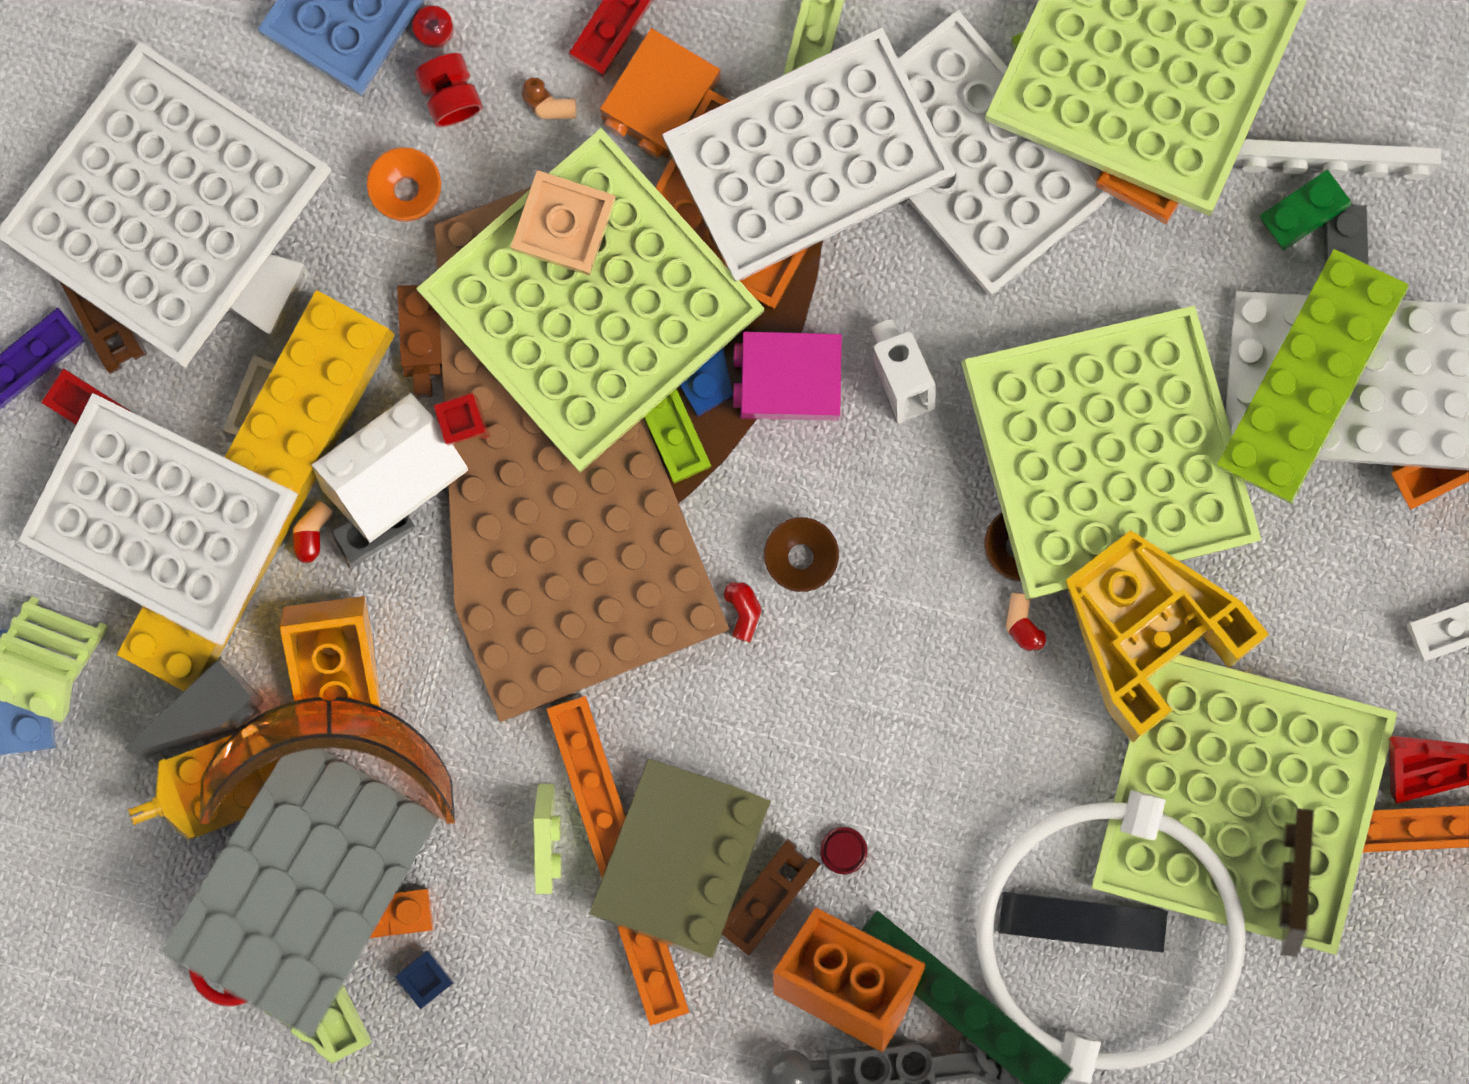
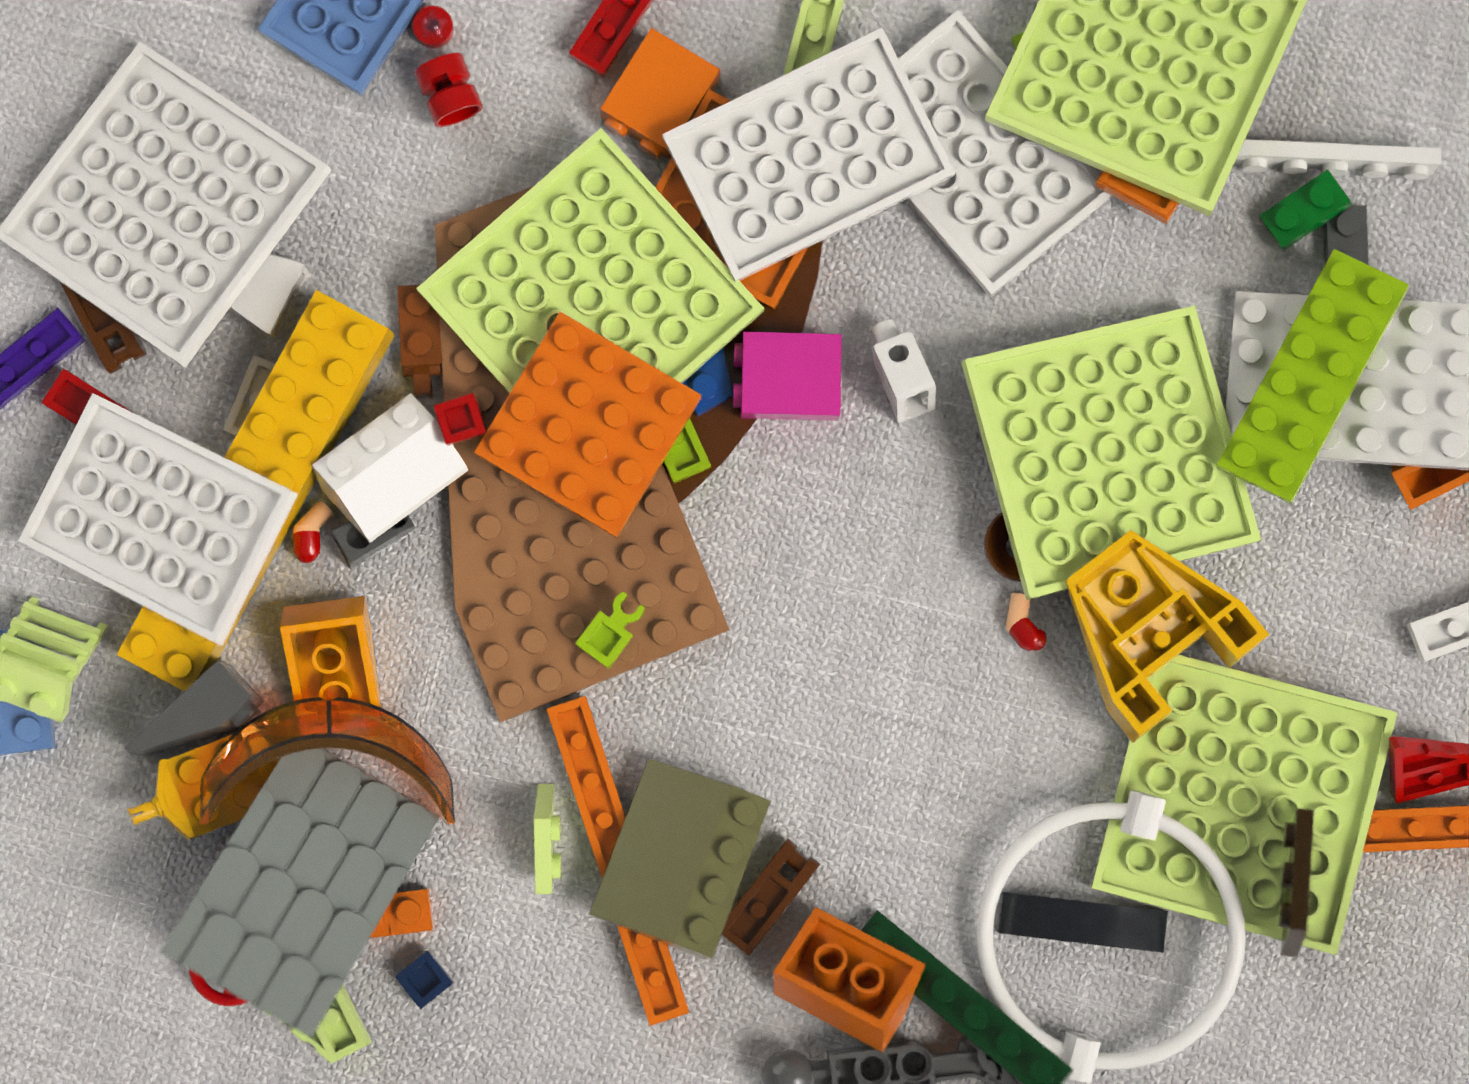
(400, 165): orange piece -> none
(544, 104): arm -> none
(563, 222): light nougat plate -> none
(588, 424): none -> orange plate
(607, 636): none -> lime plate
(747, 607): red arm -> none
(807, 533): reddish brown piece -> none
(843, 850): dark red piece -> none

